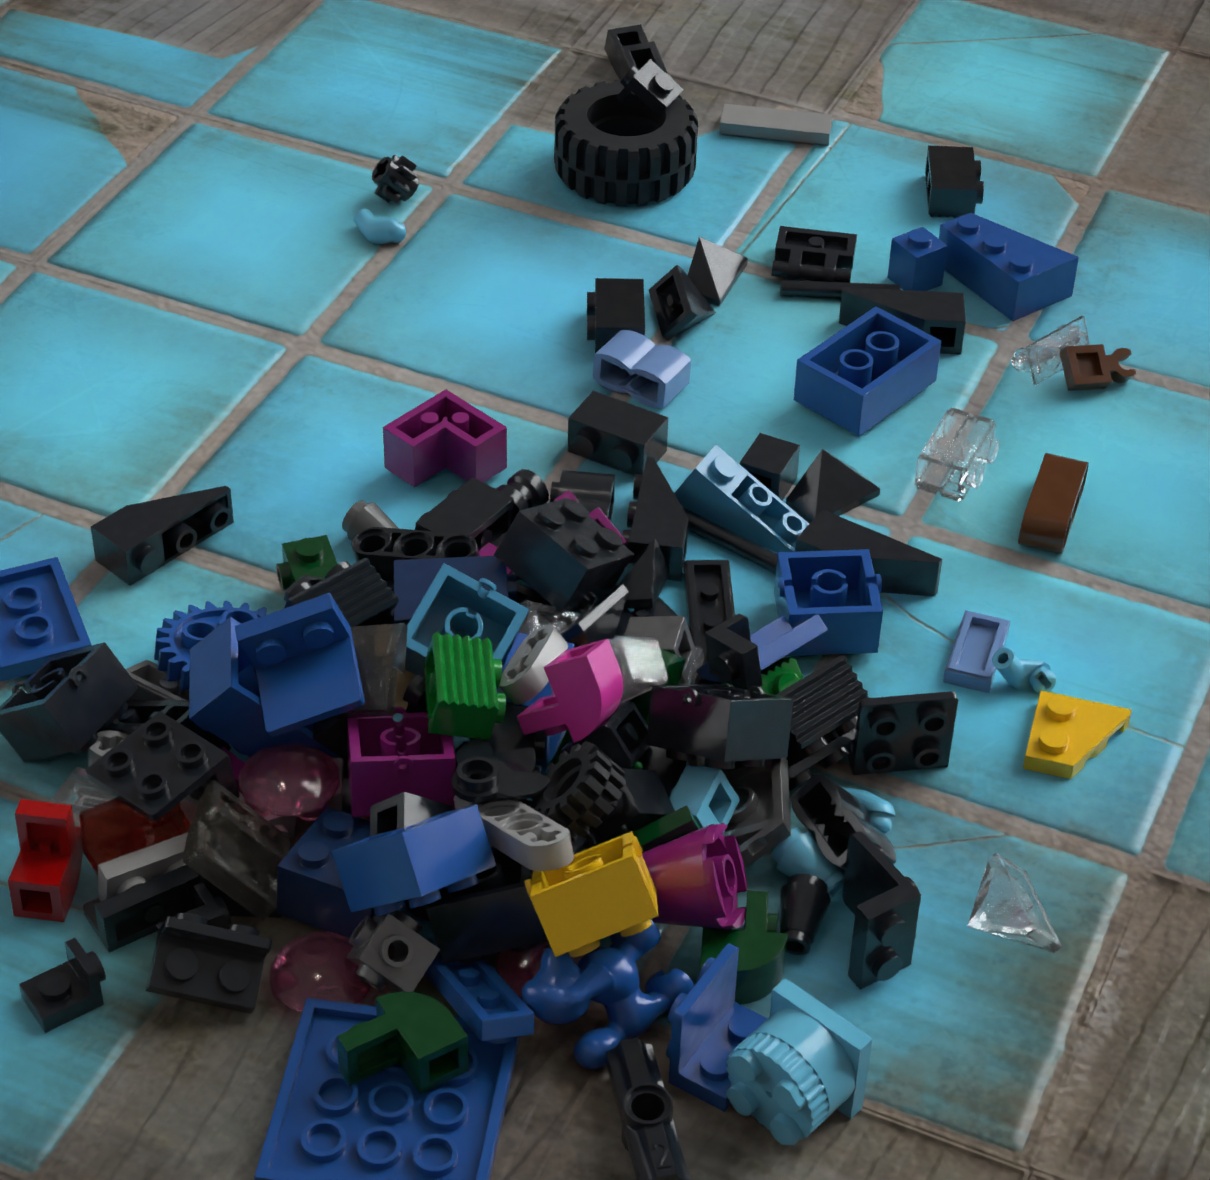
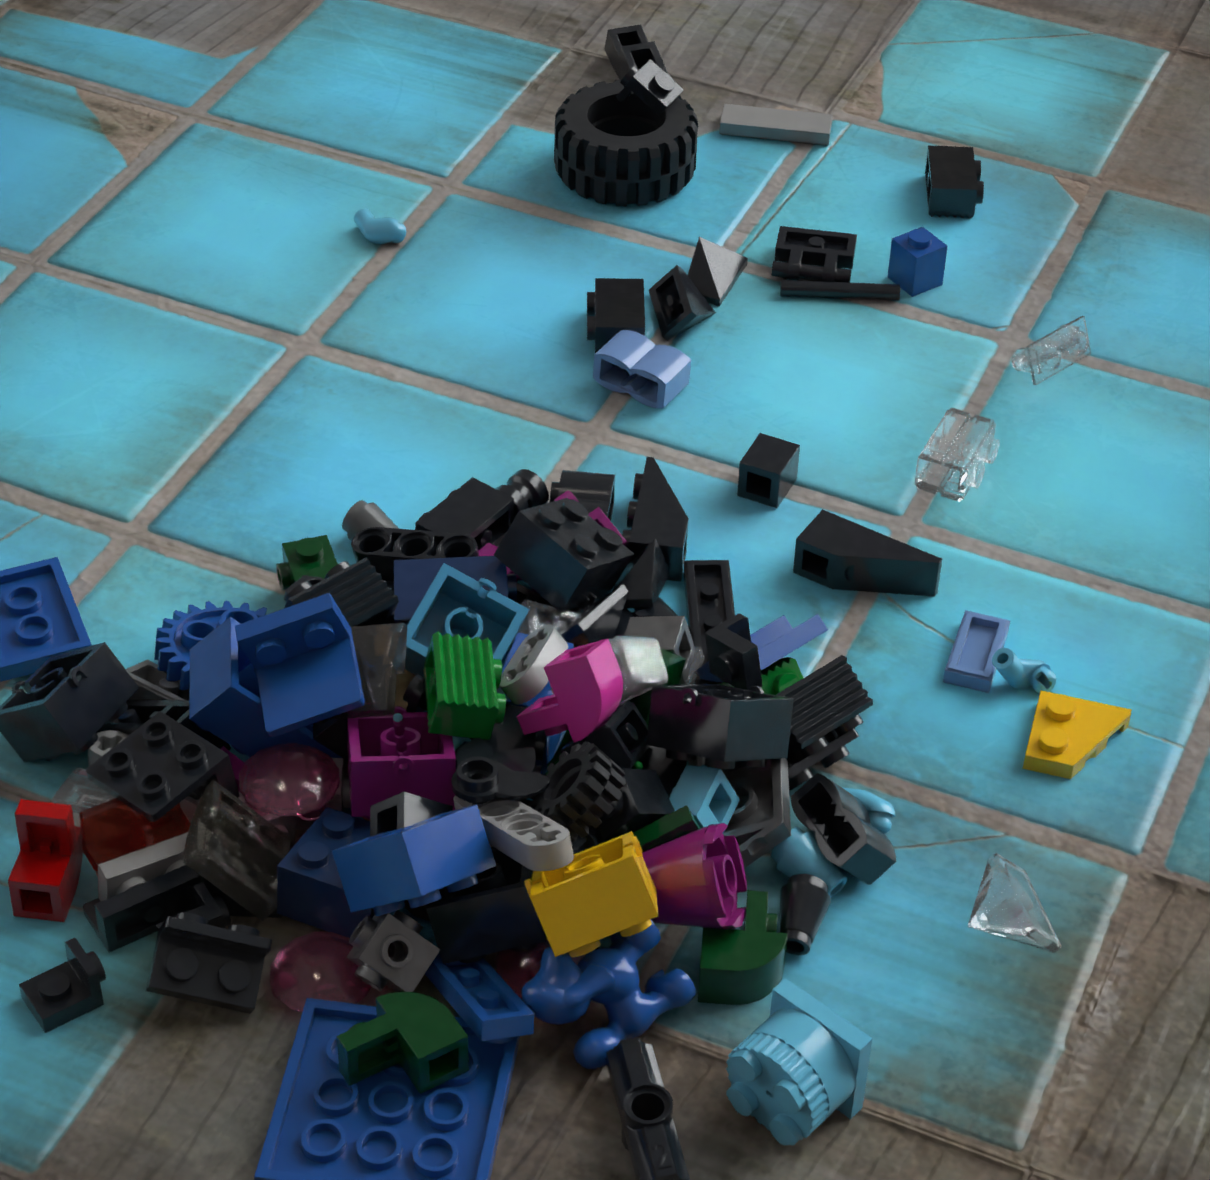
(159, 530): black slope -> none
(395, 178): black gear -> none
(442, 436): magenta brick -> none
(616, 433): black brick -> none
(707, 1030): blue bracket -> none
(731, 541): black bar -> none
(740, 502): dark azure slope -> none
(831, 487): black slope -> none
(838, 589): blue brick -> none
(866, 370): blue brick -> none
(883, 910): black bracket -> none
(903, 733): black bracket -> none
(930, 311): black slope -> none
(1006, 266): blue wedge -> none
(1053, 503): reddish brown beam -> none
(1090, 368): reddish brown plate -> none

